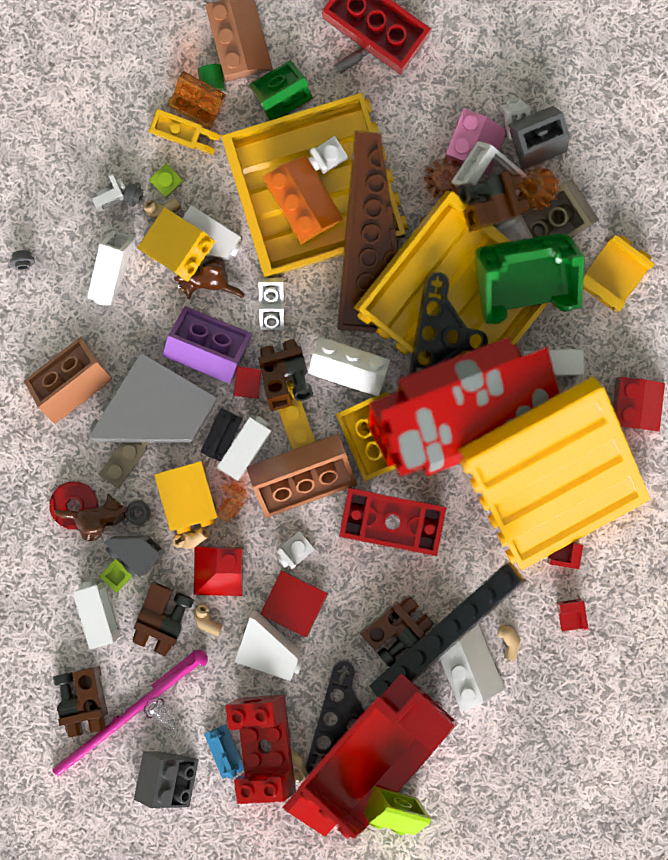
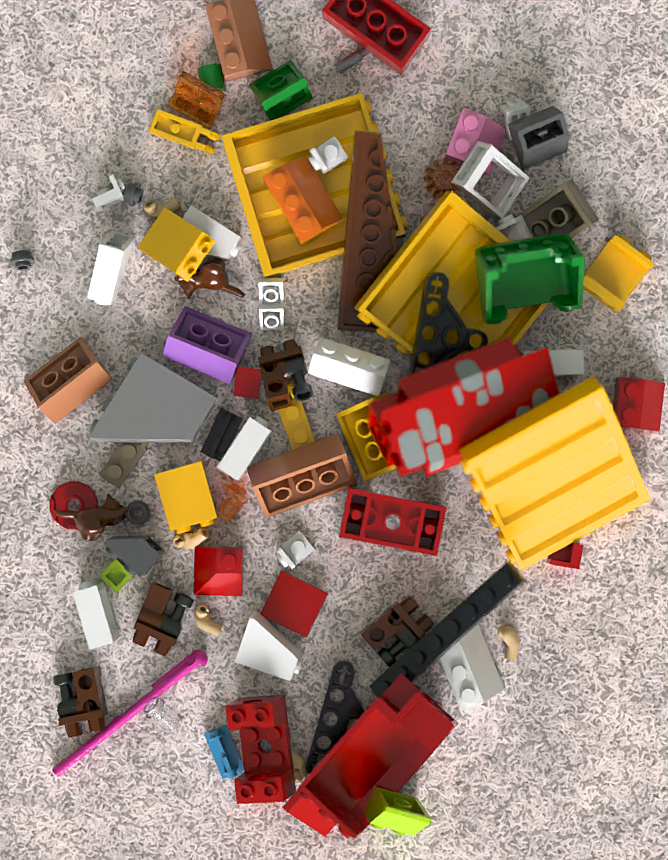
(165, 780): dark grey slope -> none
(166, 180): lime plate -> none
(500, 202): reddish brown hips -> none
(539, 187): clear orange gear -> none
(572, 615): red panel -> none

